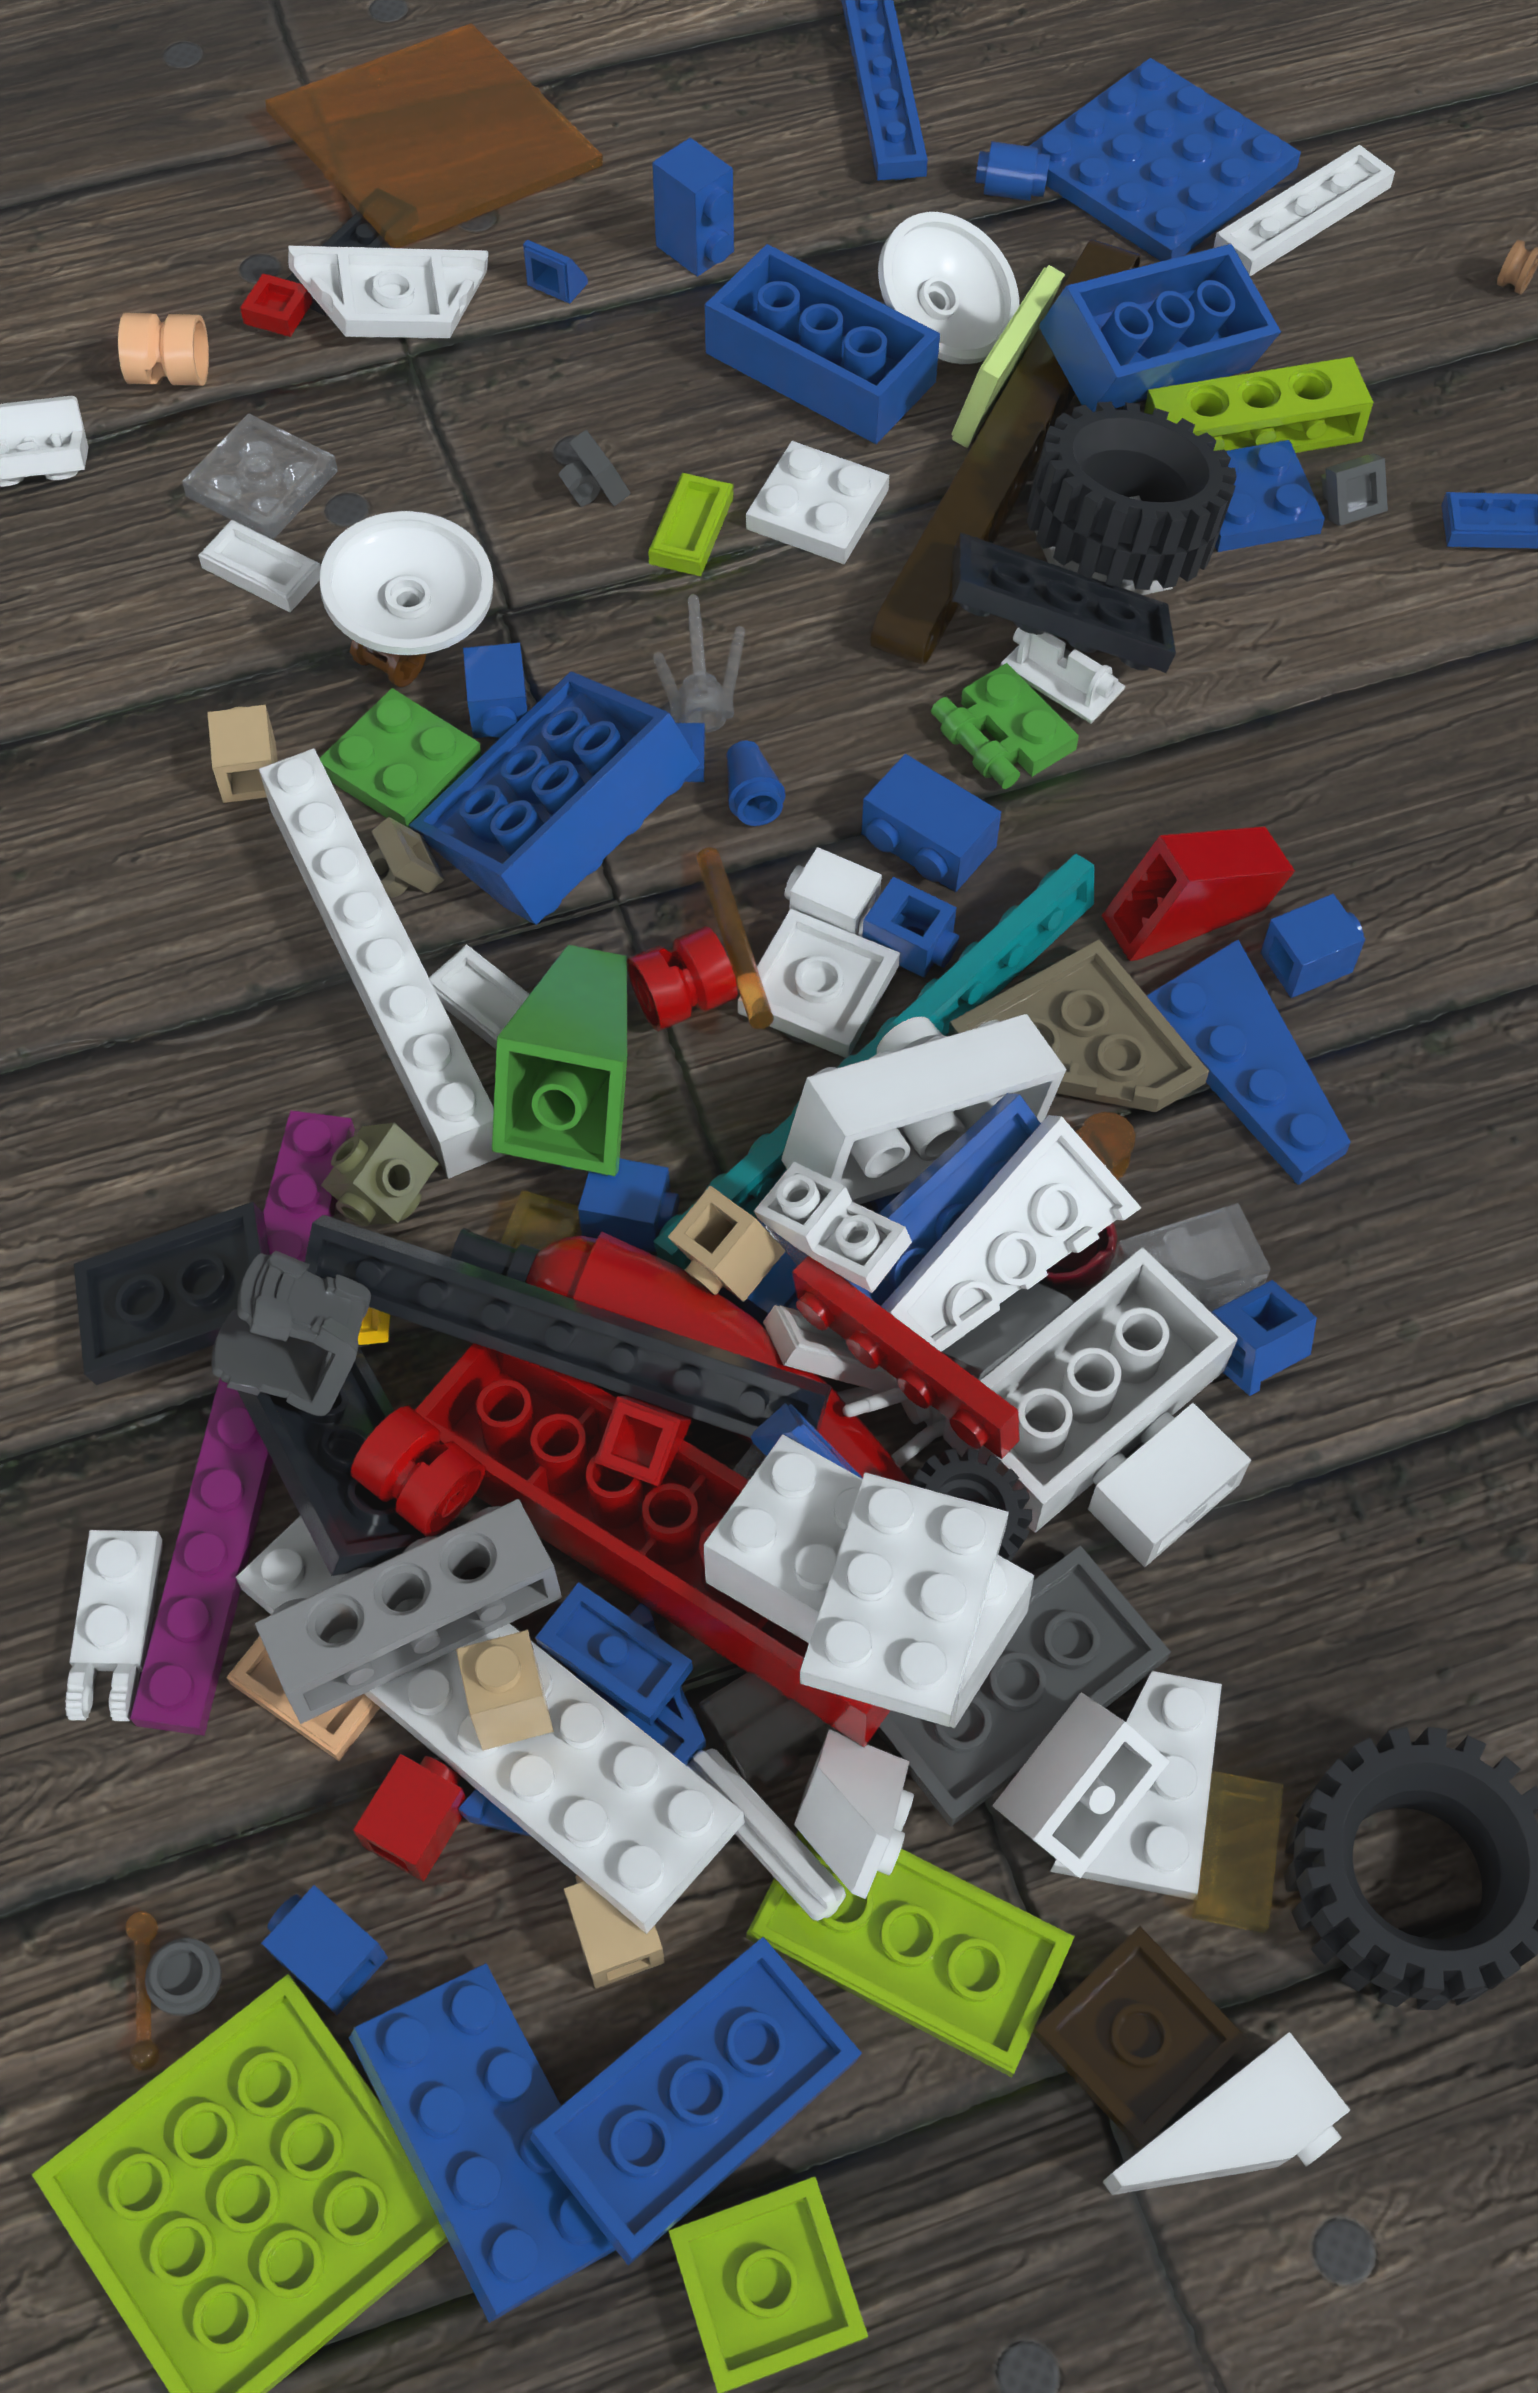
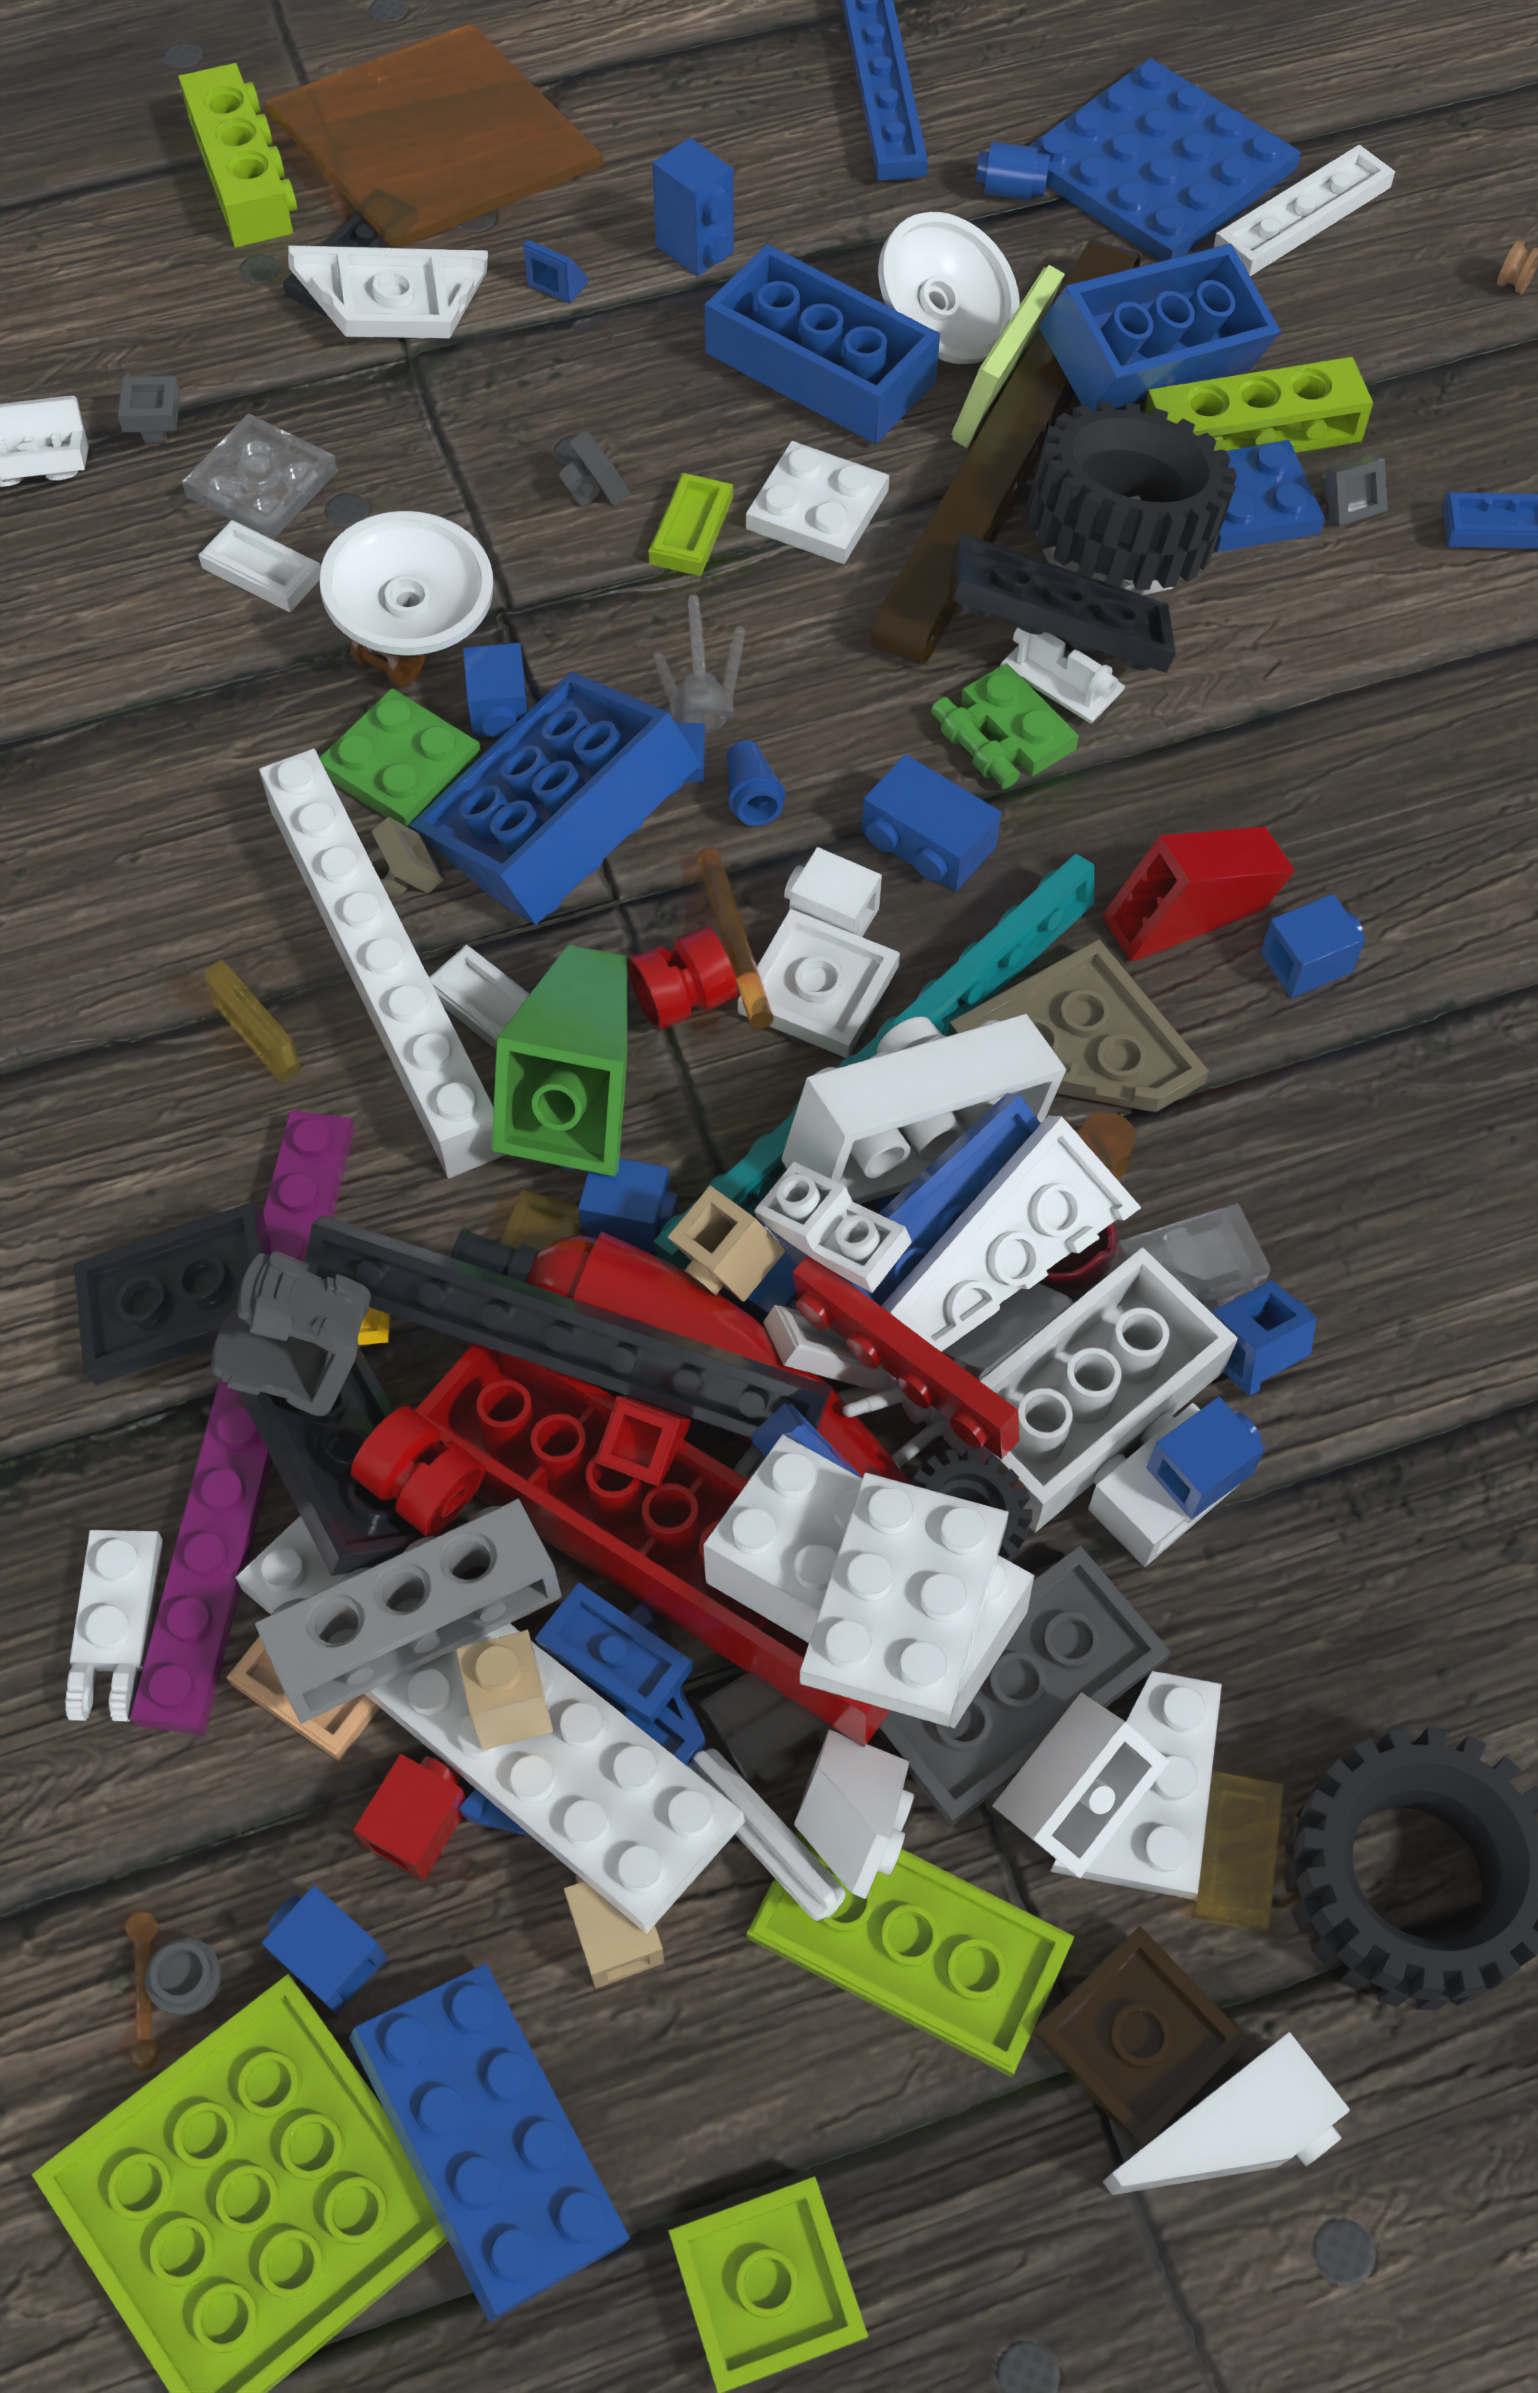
(149, 406): none -> dark grey tile
(163, 349): light nougat wheel -> none
(238, 154): none -> lime brick
(240, 746): tan brick -> none
(252, 1021): none -> clear yellow tile
(276, 305): red plate -> none
(378, 1175): olive brick -> none
(694, 2099): blue plate -> none
(913, 925): blue brick -> none
(1206, 1456): none -> blue brick
(1253, 1060): blue wing -> none

